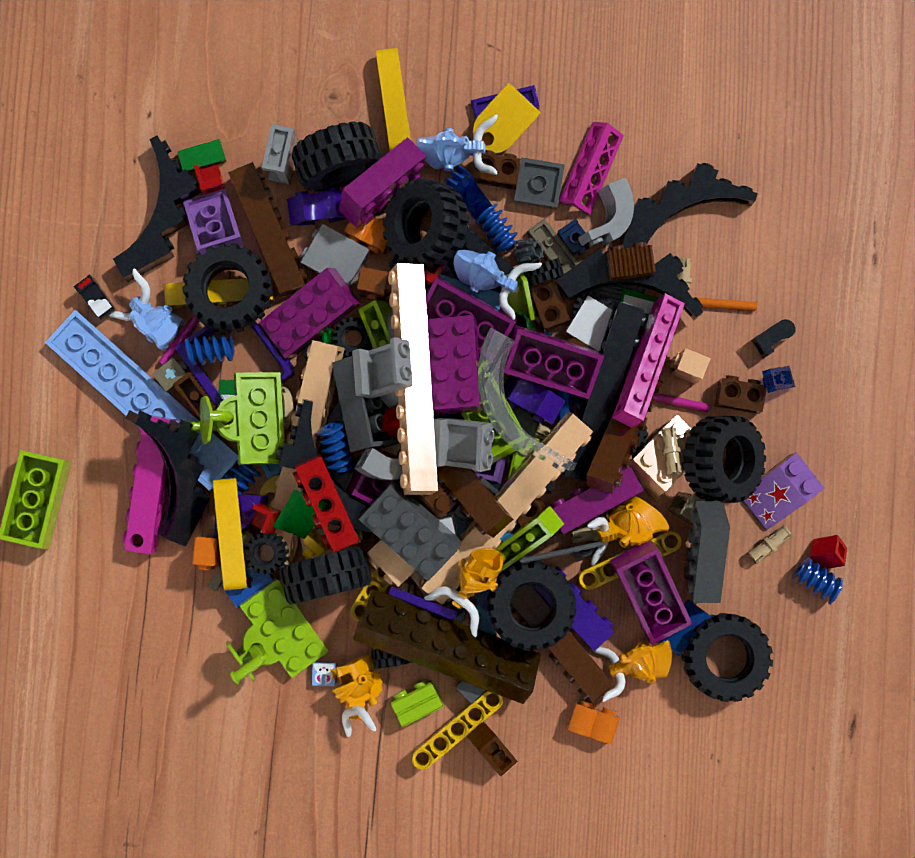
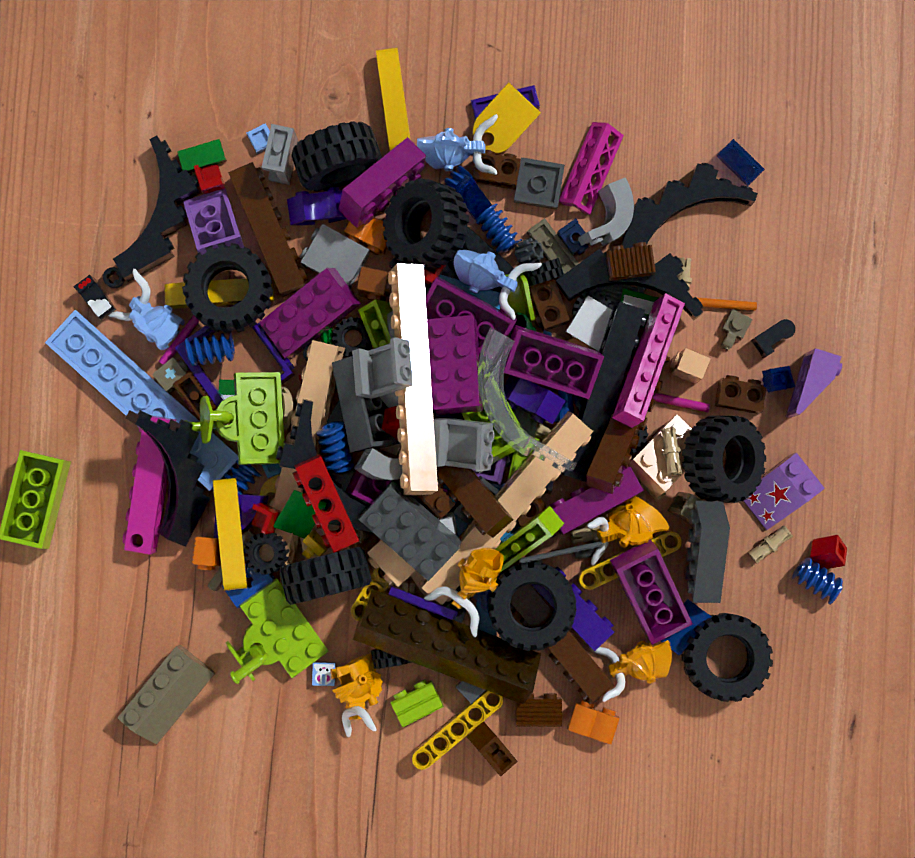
(110, 272): none -> black bush
(166, 695): none -> dark tan slope
(259, 137): none -> light blue tile
(540, 711): none -> reddish brown brick
(735, 327): none -> dark tan plate
(740, 162): none -> clear blue plate
(815, 374): none -> medium lavender slope

